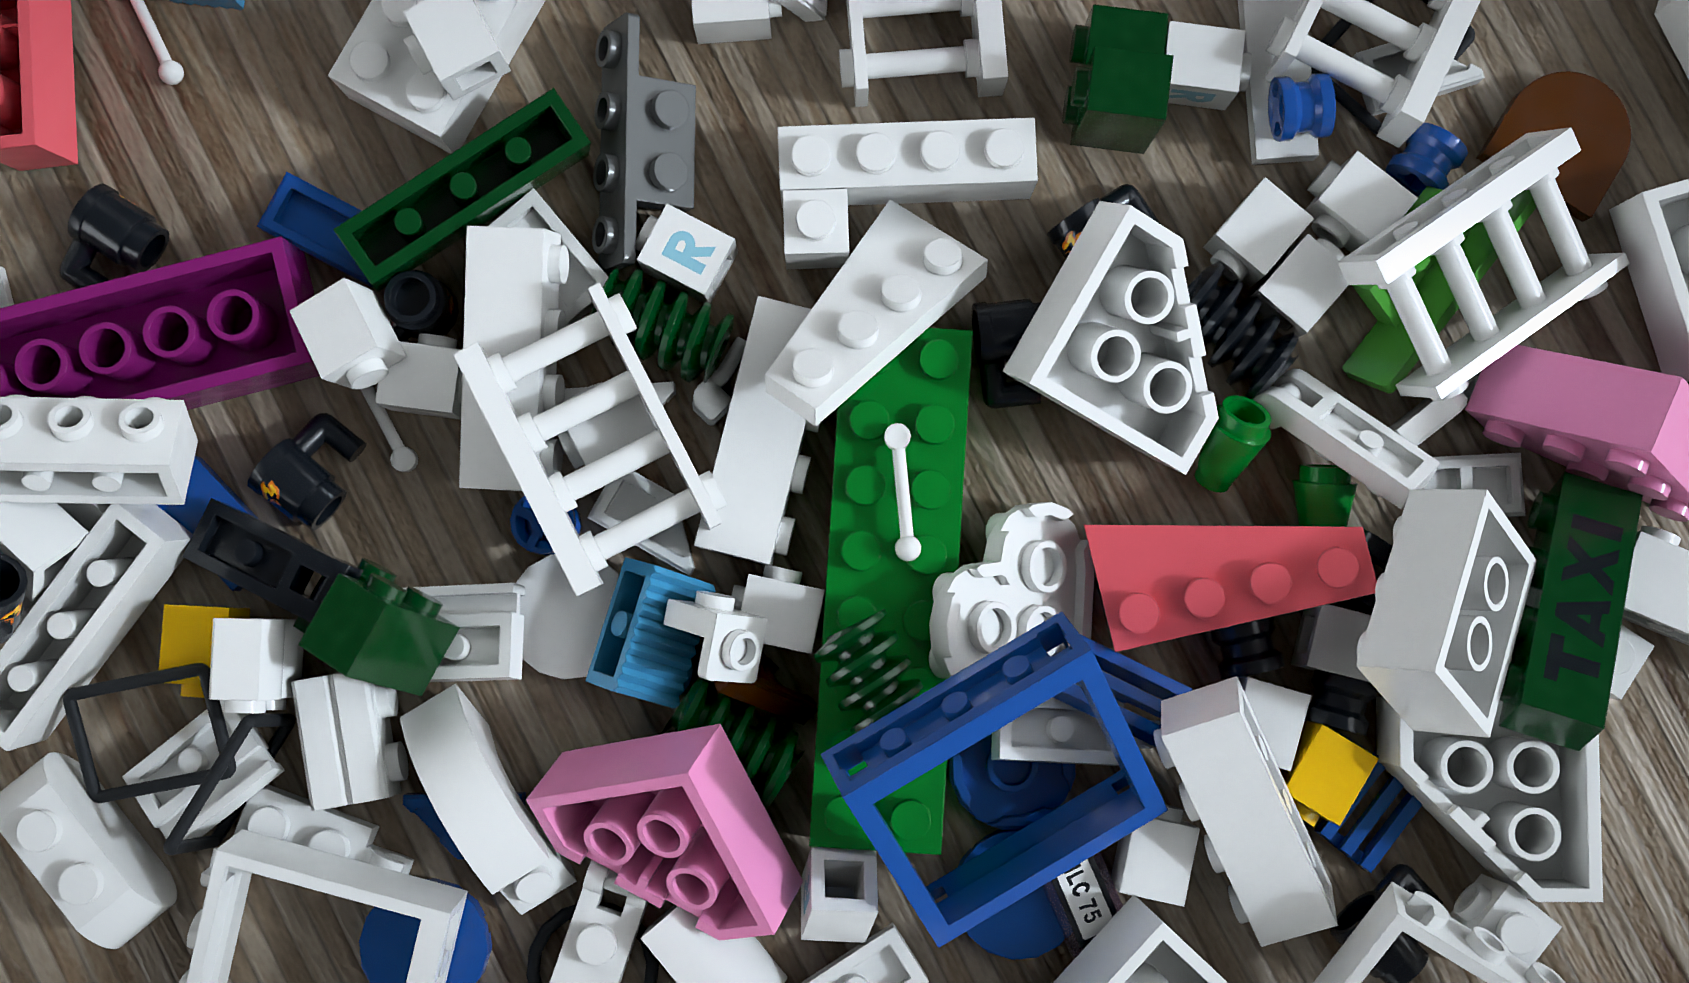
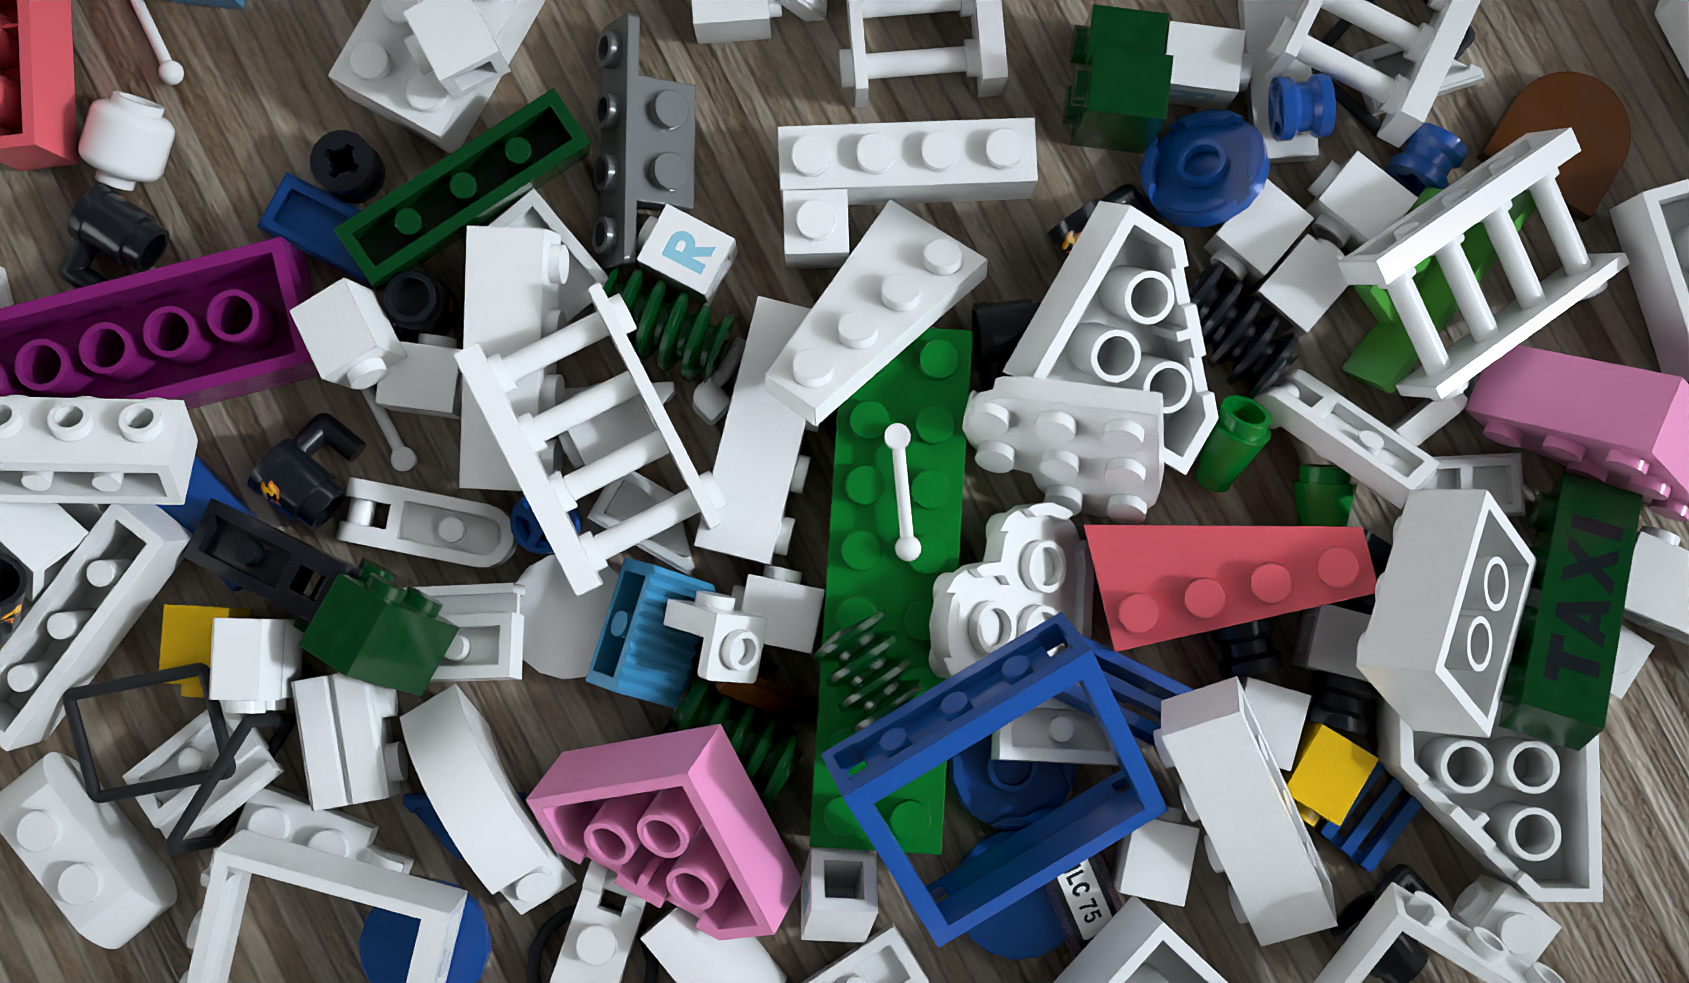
(126, 140): none -> white head
(358, 177): none -> black wheel
(428, 525): none -> white plate
(1080, 441): none -> white plate
(1205, 169): none -> blue tile

